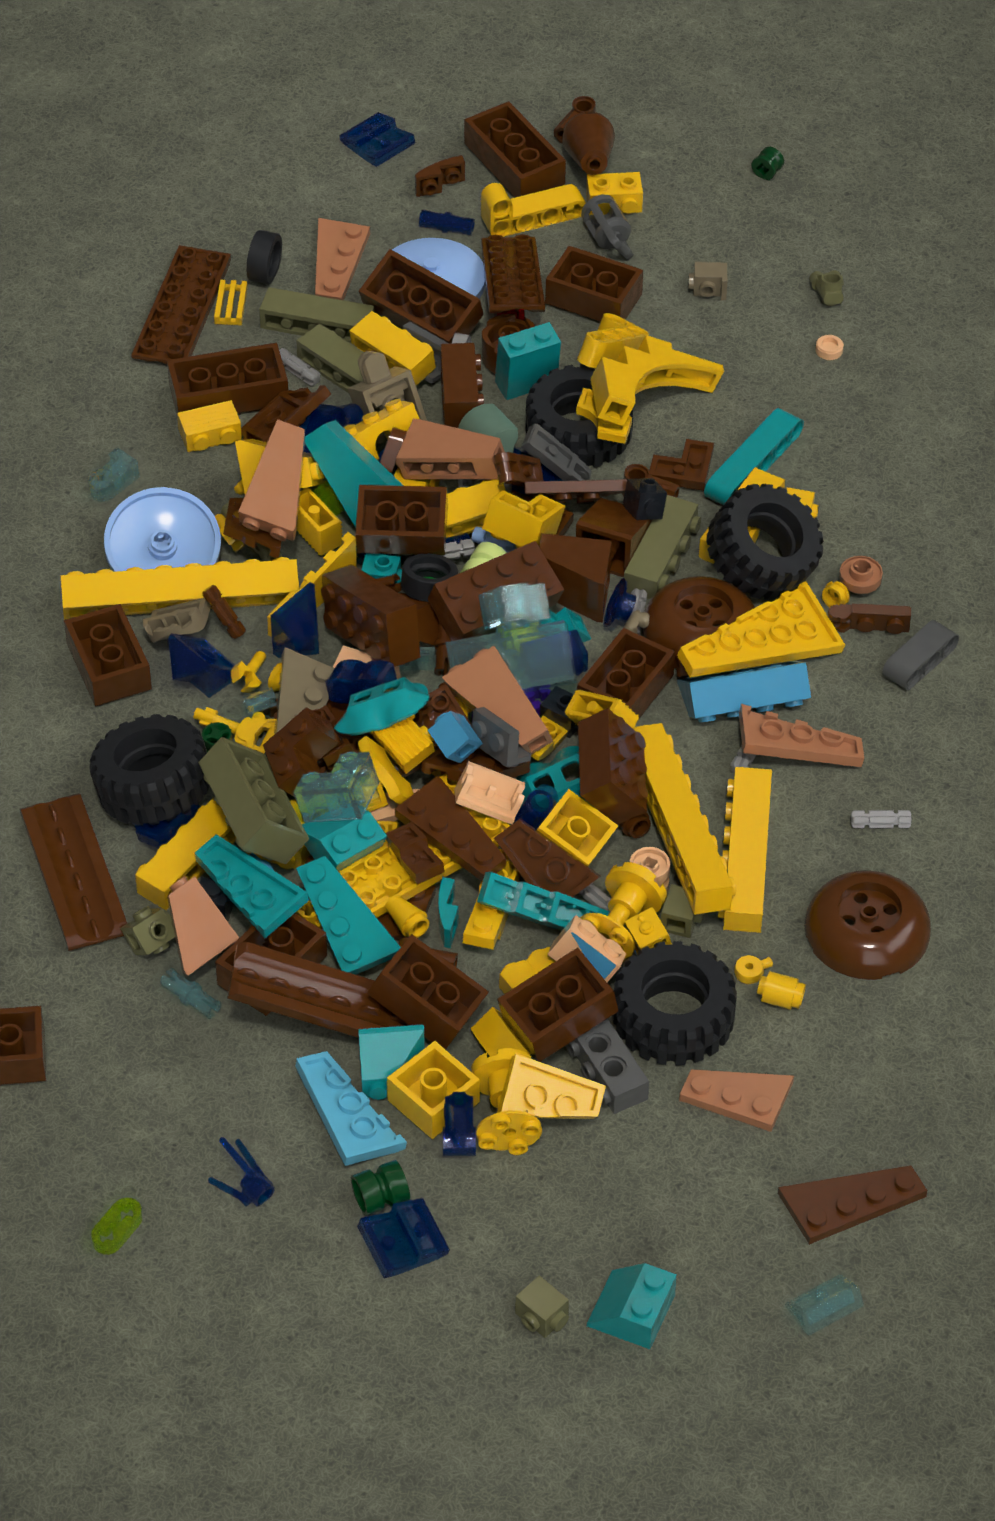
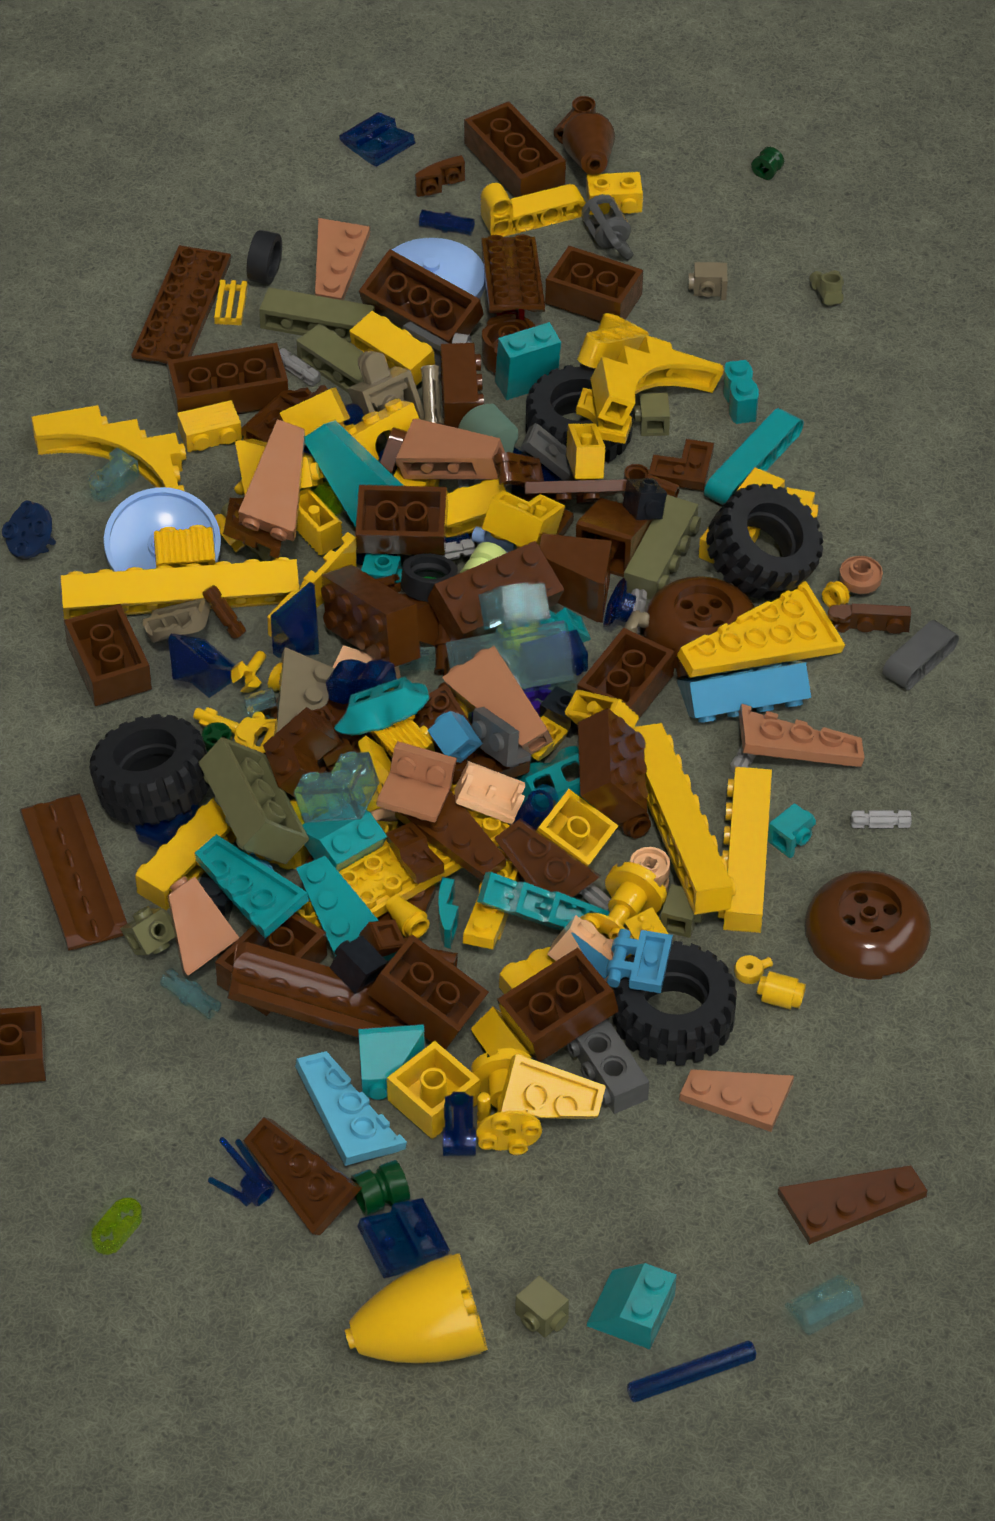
(28, 530): none -> dark blue plate
(90, 434): none -> yellow arch
(184, 546): none -> yellow brick
(304, 1177): none -> reddish brown wing
(317, 411): none -> yellow brick
(357, 964): none -> black brick
(383, 936): none -> reddish brown slope
(417, 782): none -> nougat bracket
(420, 1317): none -> yellow cylinder
(431, 394): none -> dark tan pin
(483, 1106): none -> yellow bar
(585, 451): none -> yellow brick
(649, 963): none -> dark azure plate
(653, 414): none -> olive brick
(691, 1371): none -> clear blue axle
(740, 391): none -> teal brick
(791, 829): none -> teal brick
(829, 347): light nougat tile -> none

